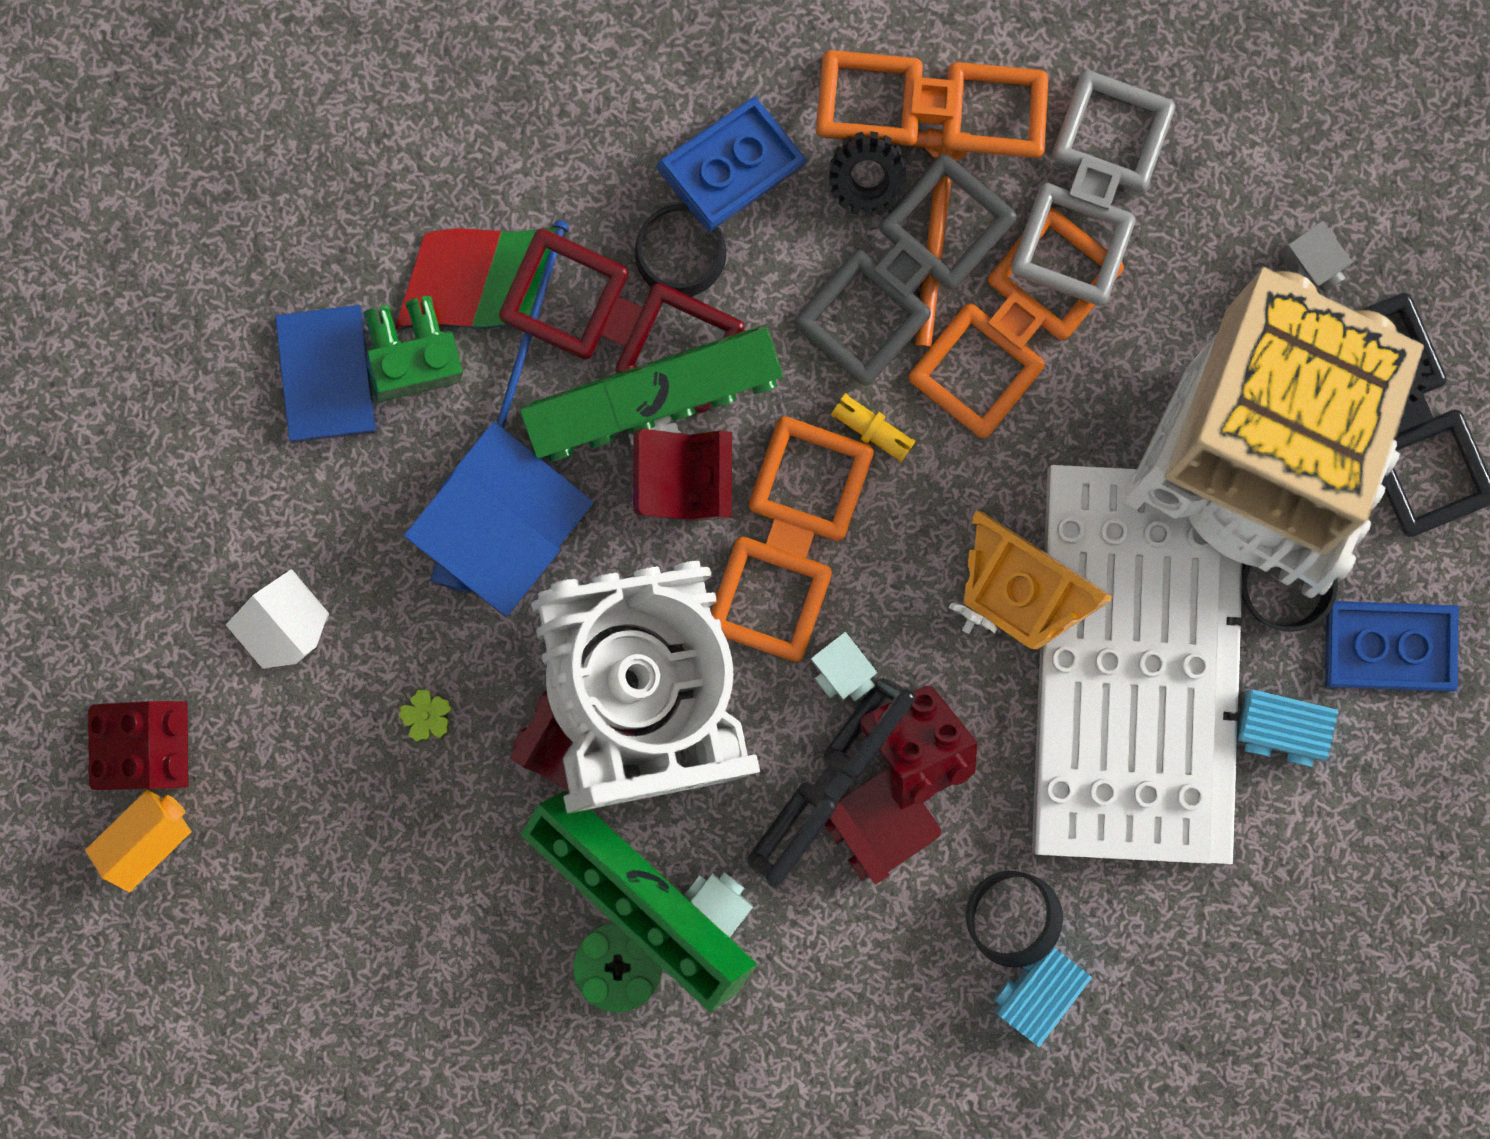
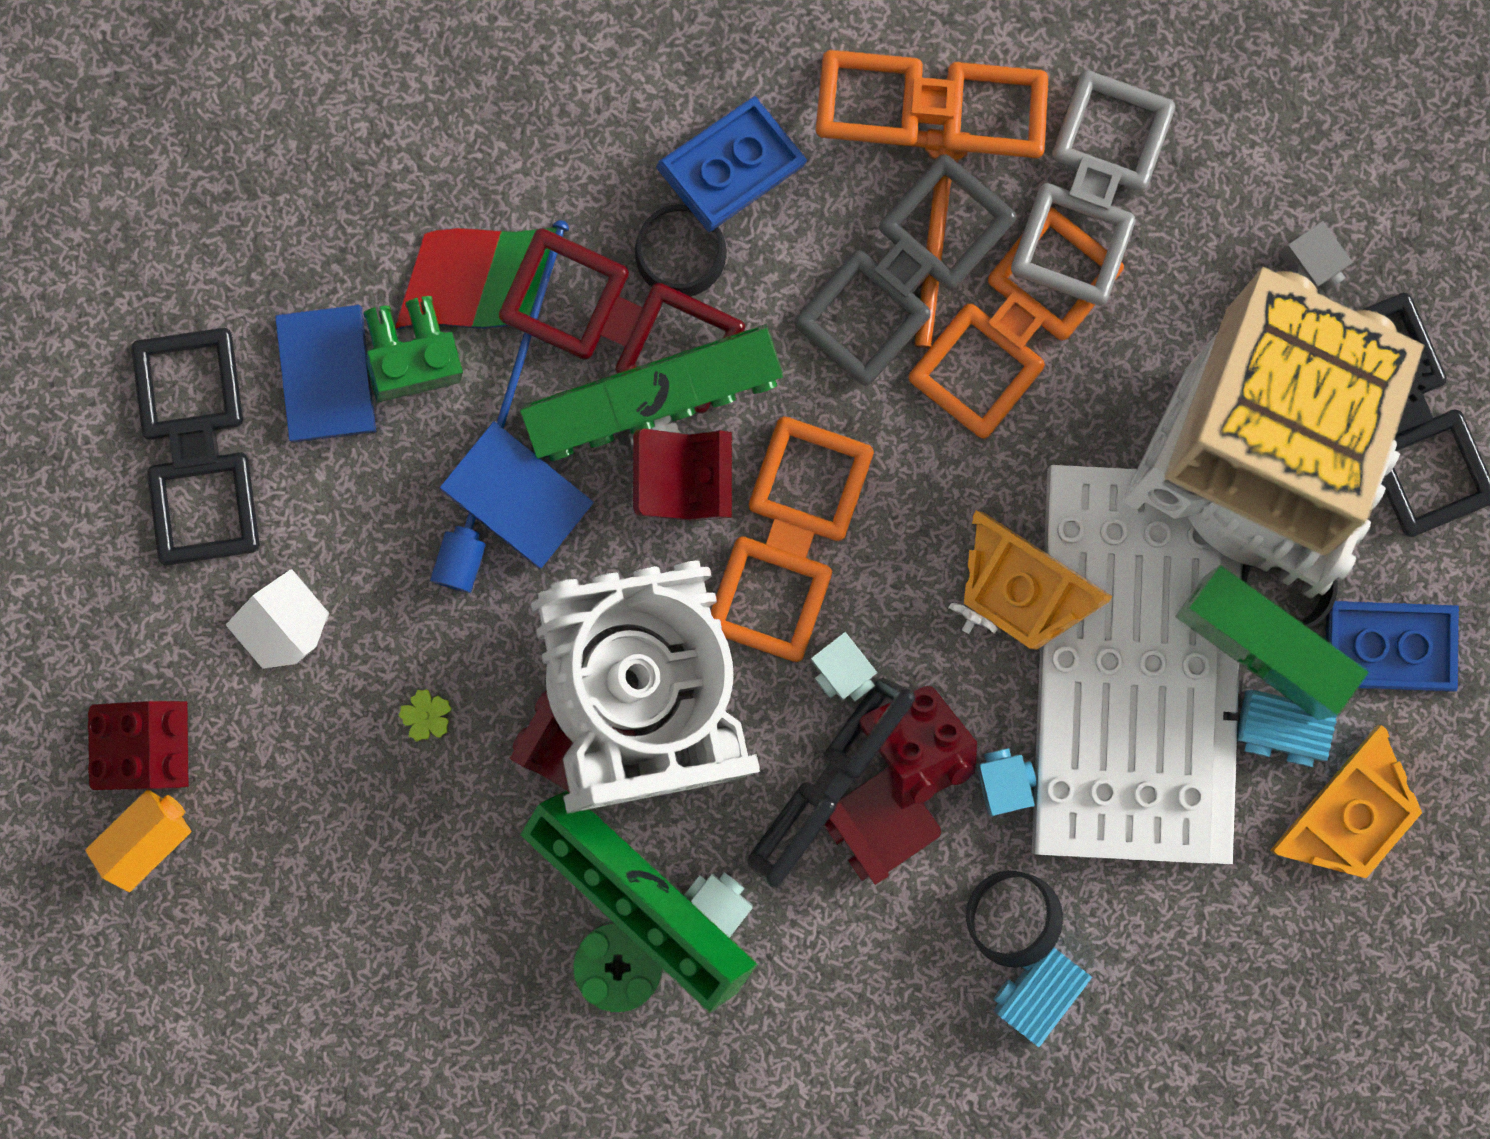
(195, 446): none -> black bar
(482, 542): blue tile -> none
(861, 197): black tyre -> none
(873, 428): yellow pin -> none
(1006, 782): none -> medium azure brick
(1271, 644): none -> green brick
(1355, 813): none -> light orange wing

